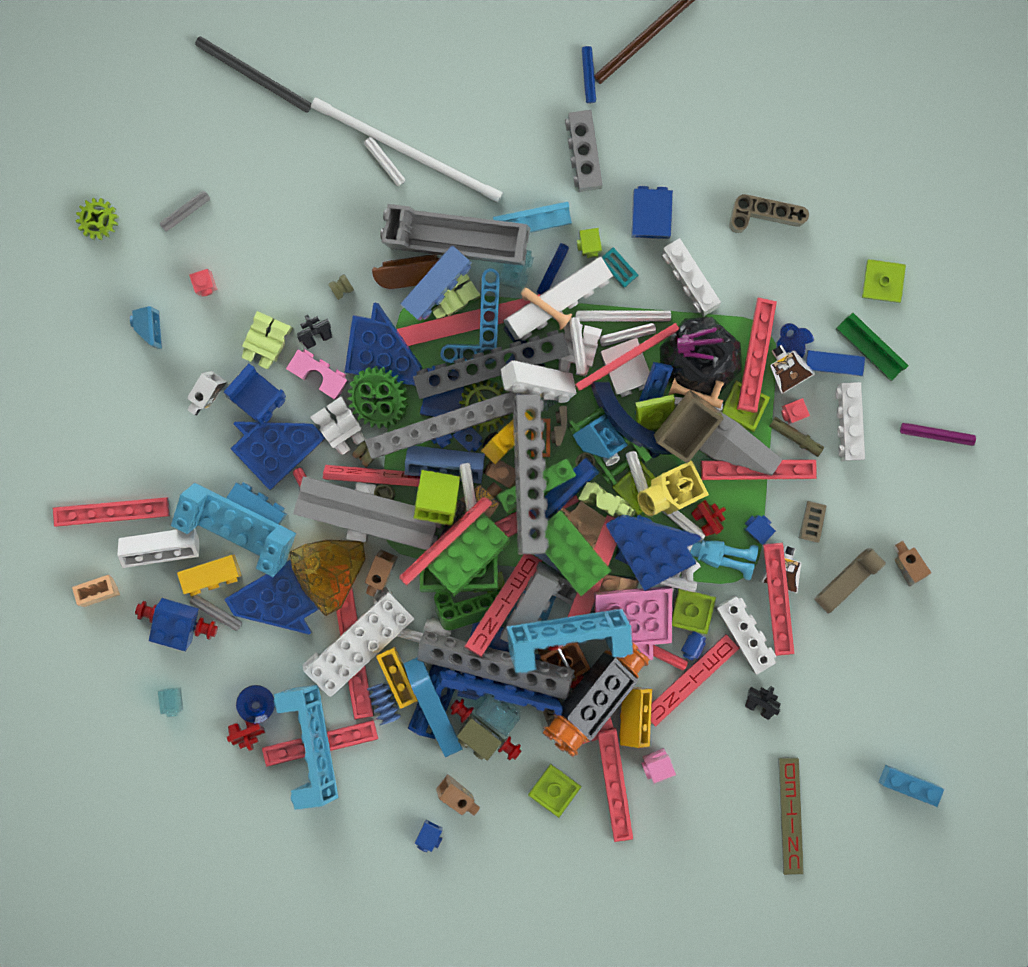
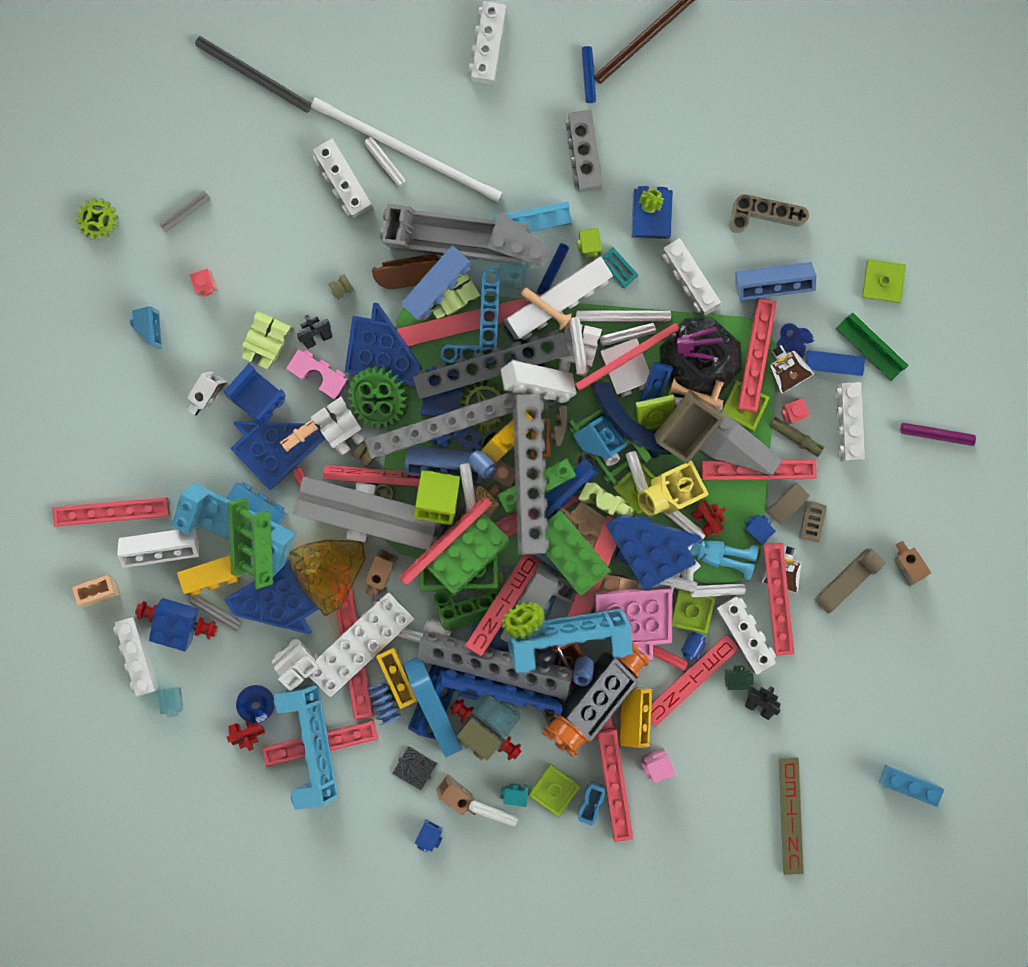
(136, 655): none -> white brick
(240, 542): none -> bright green fence
(294, 664): none -> white hips
(298, 435): none -> light nougat pin
(342, 178): none -> white brick
(414, 768): none -> dark grey piece
(482, 464): none -> medium blue brick
(488, 42): none -> white brick
(493, 813): none -> white axle
(515, 795): none -> teal brick
(516, 242): none -> light grey wing
(523, 620): none -> lime gear
(545, 656): none -> black piece
(583, 671): none -> medium blue brick
(593, 798): none -> dark azure brick
(651, 200): none -> lime gear
(719, 590): none -> white axle
(738, 678): none -> clear green brick
(775, 281): none -> medium blue brick
(789, 503): none -> dark tan slope

